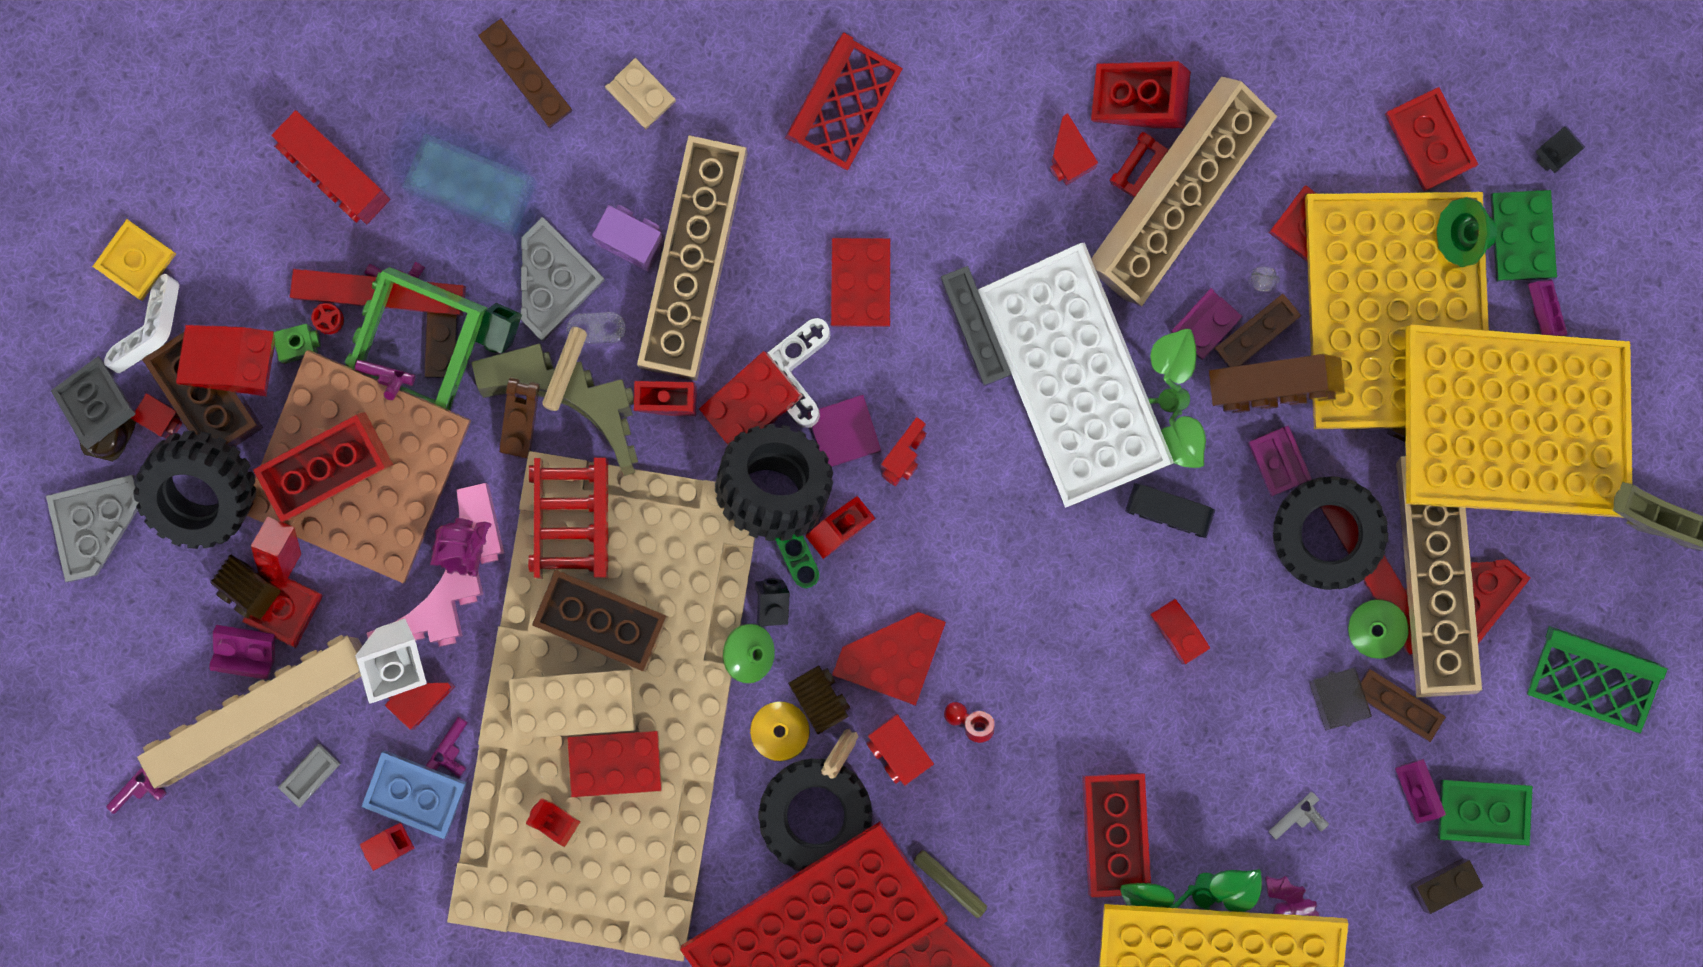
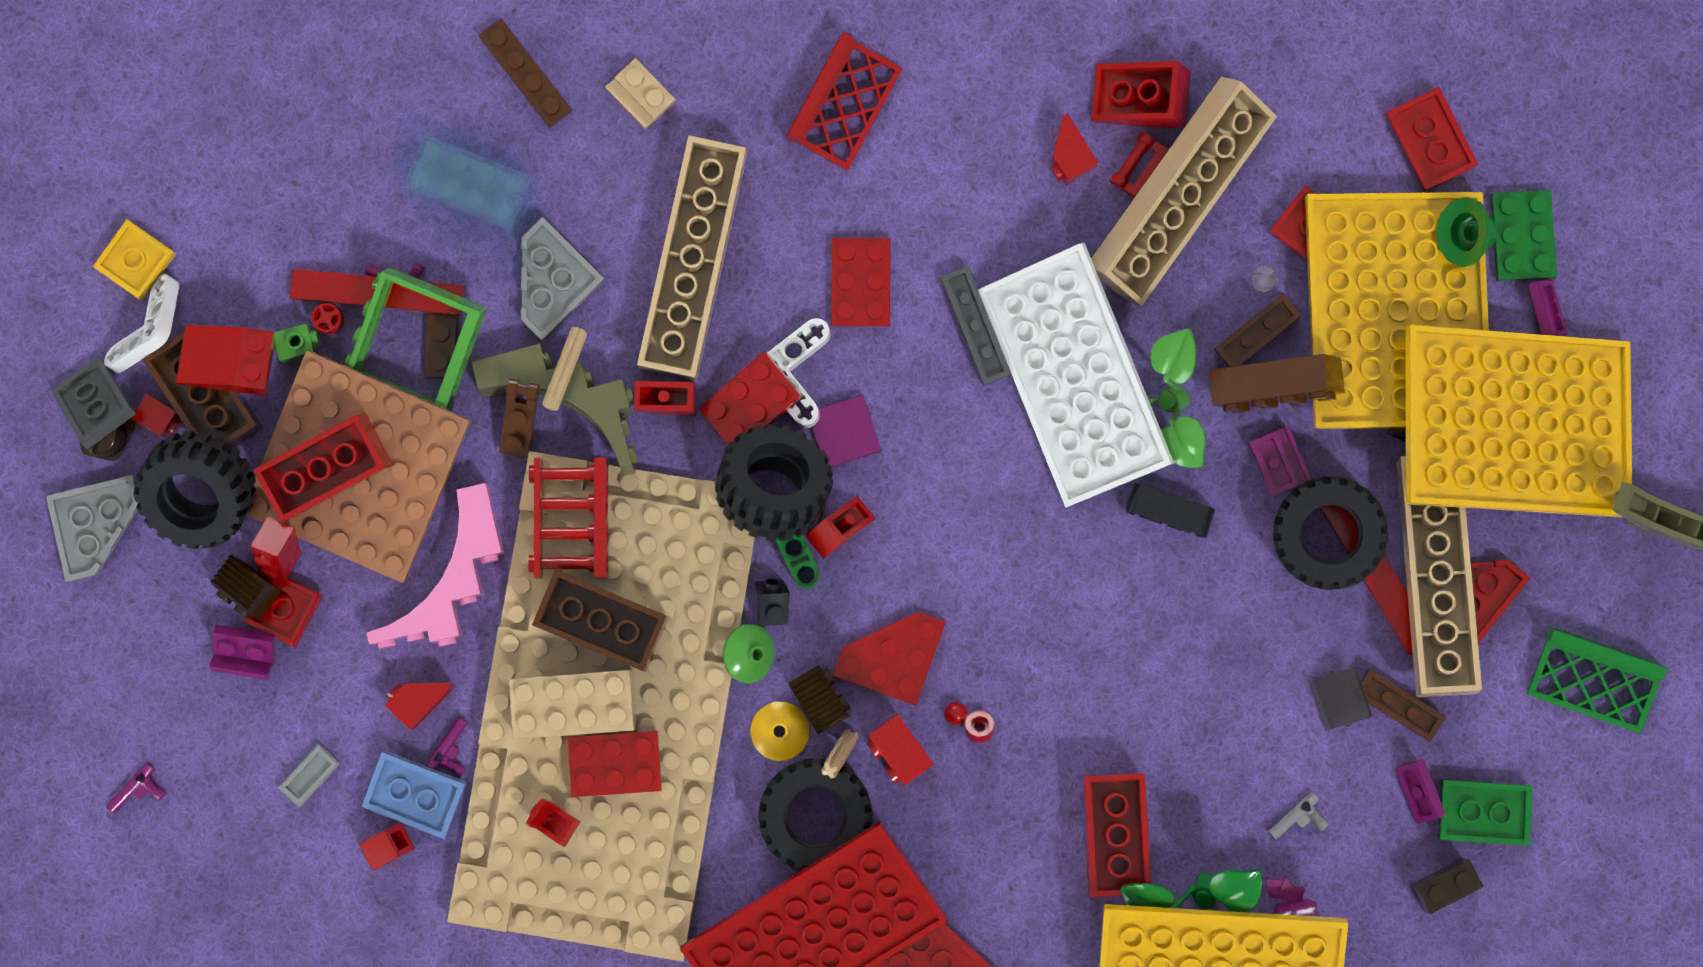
(252, 713): tan brick -> none
(324, 162): red brick -> none
(387, 376): magenta hose -> none
(390, 662): white slope -> none
(460, 546): magenta helmet -> none
(498, 328): dark green brick -> none
(596, 326): clear plate -> none
(628, 237): medium lavender brick -> none
(901, 460): red plate -> none
(950, 884): olive axle -> none
(1180, 632): red slope -> none
(1209, 322): magenta plate -> none
(1378, 613): bright green dish -> none
(1559, 150): black bracket -> none

